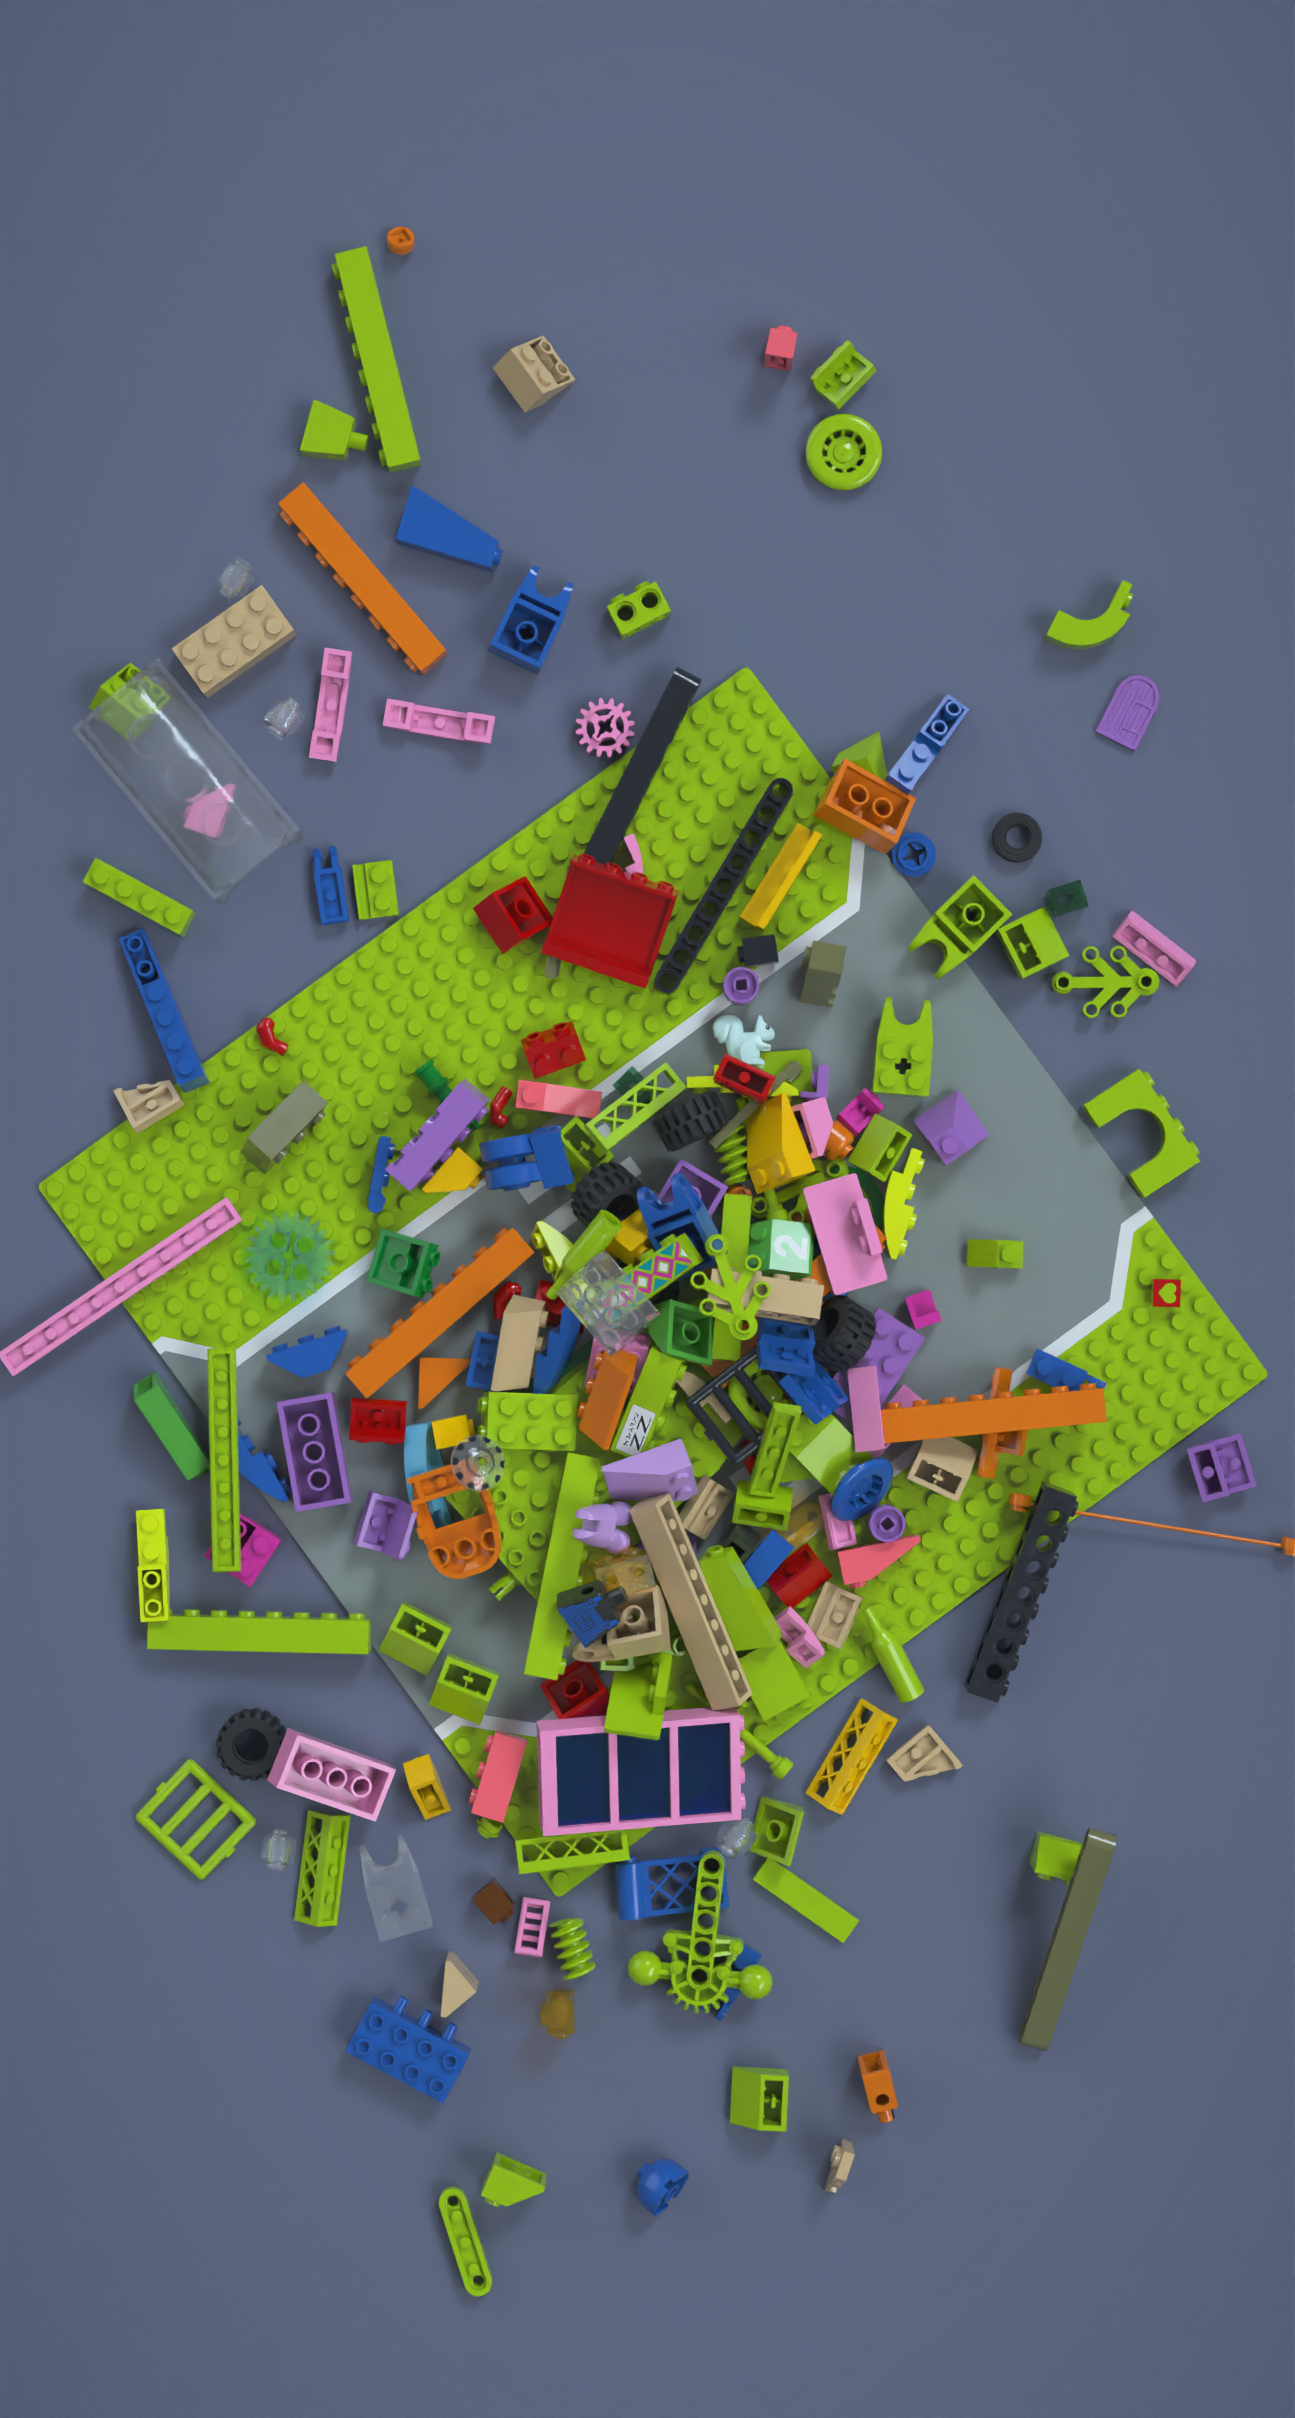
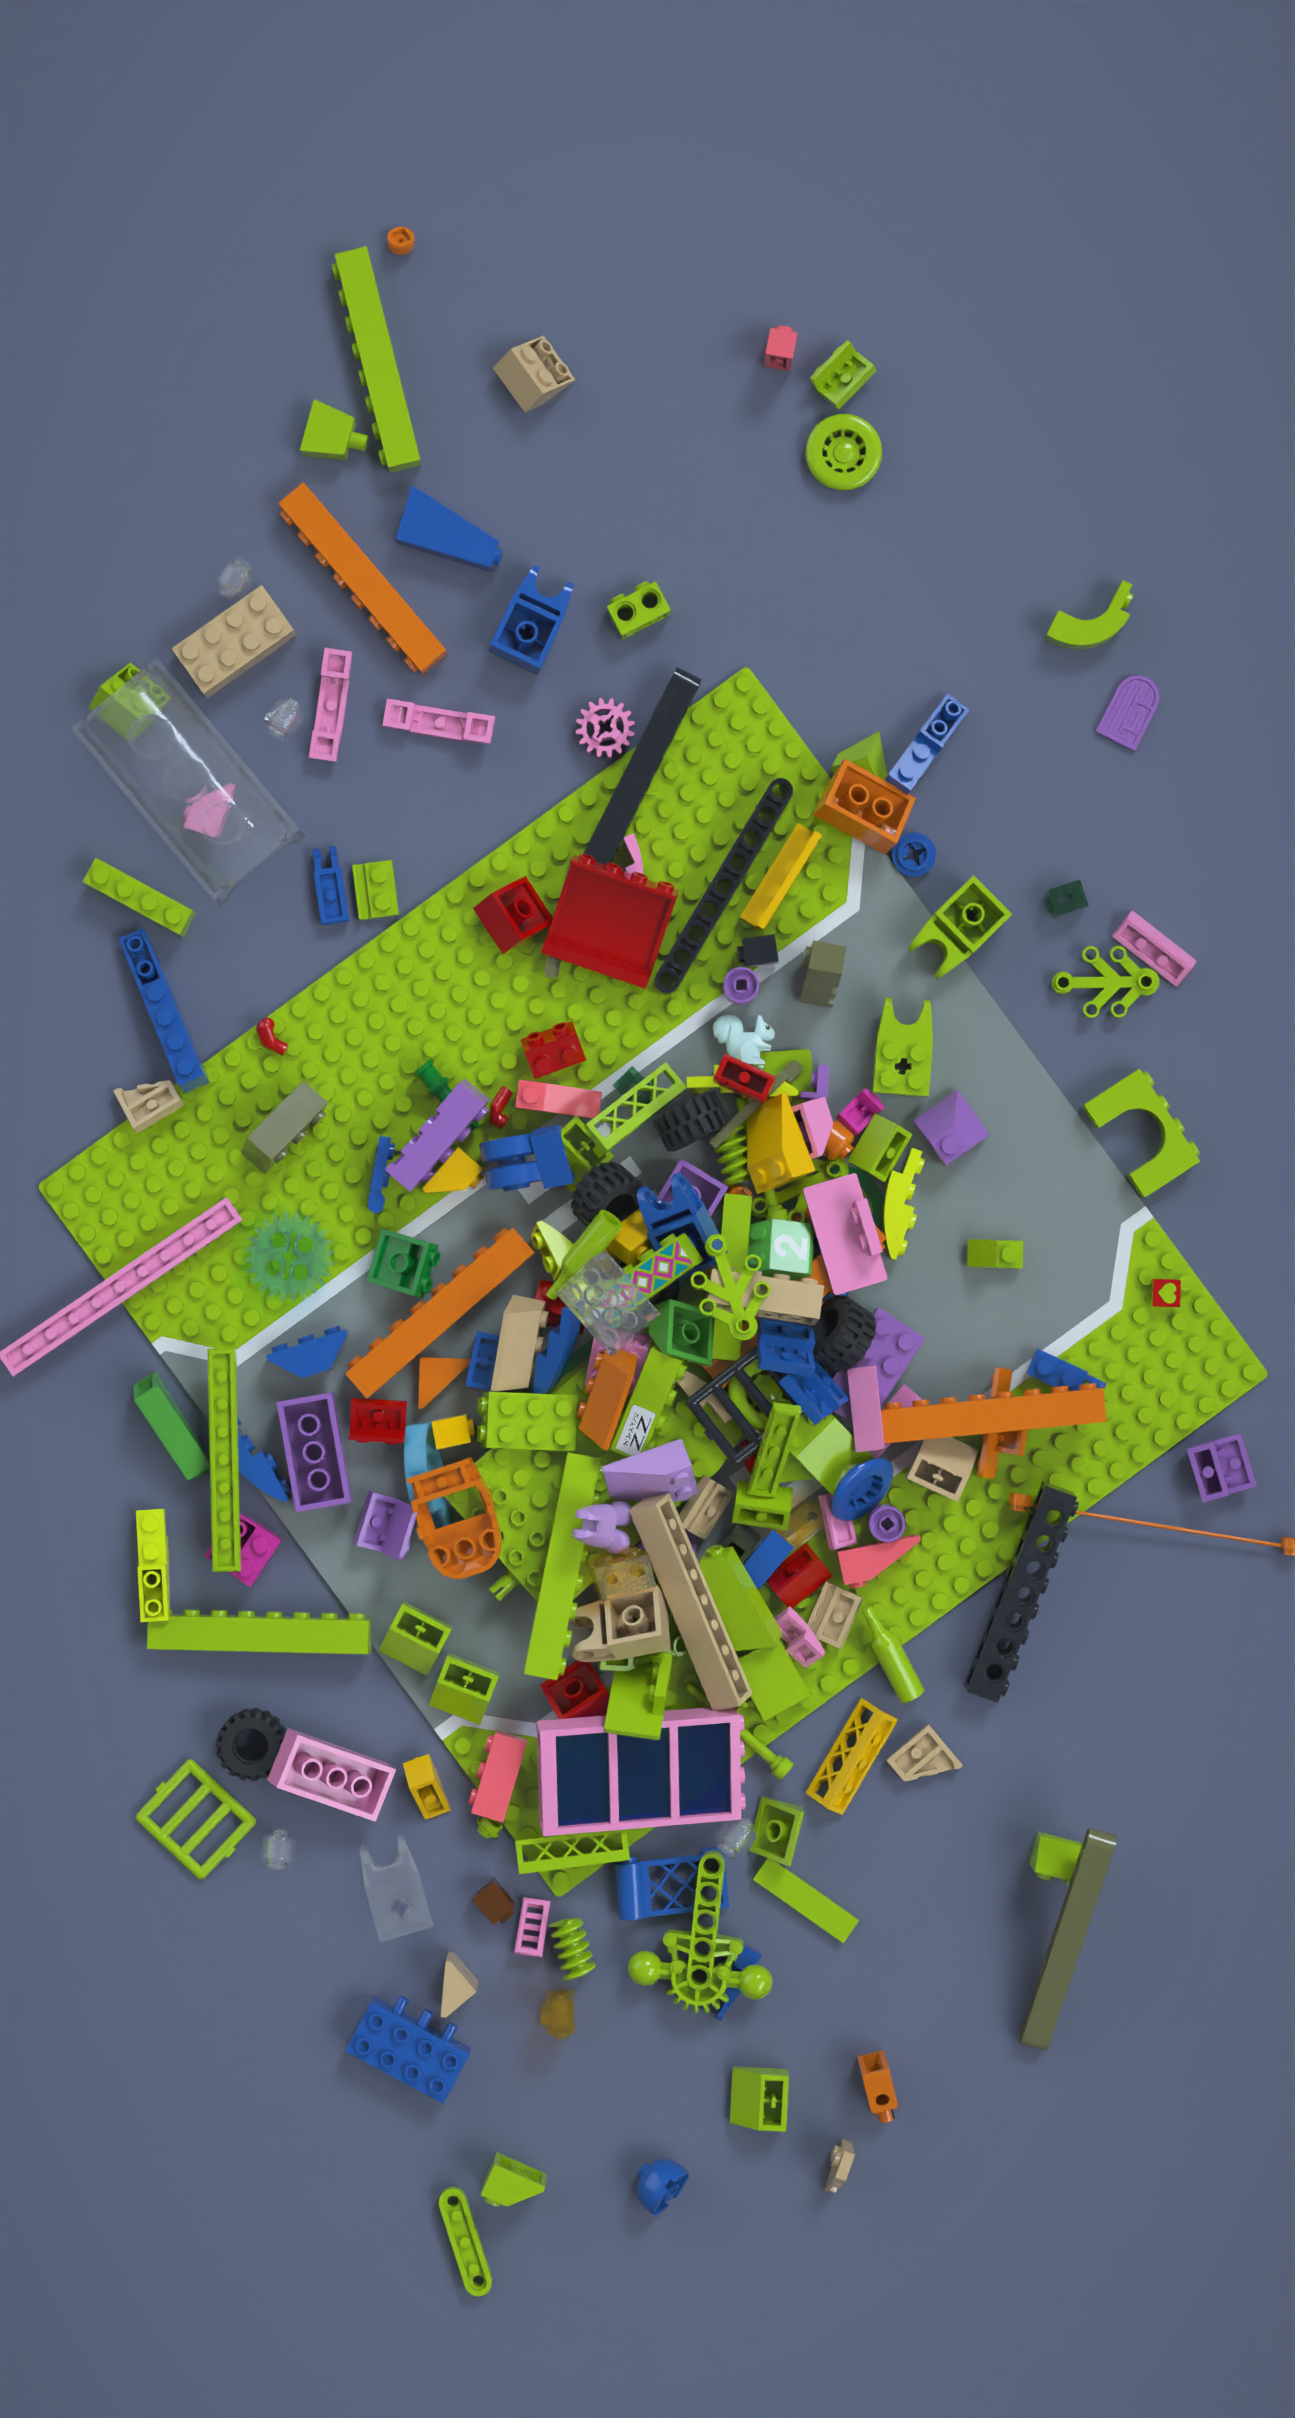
(326, 1870): lime fence -> none
(465, 1464): clear dish -> none
(503, 1296): red arm -> none
(591, 1610): pearl dark grey torso -> none
(922, 1309): dark pink panel -> none
(1017, 854): black tyre -> none
(1032, 943): lime slope -> none

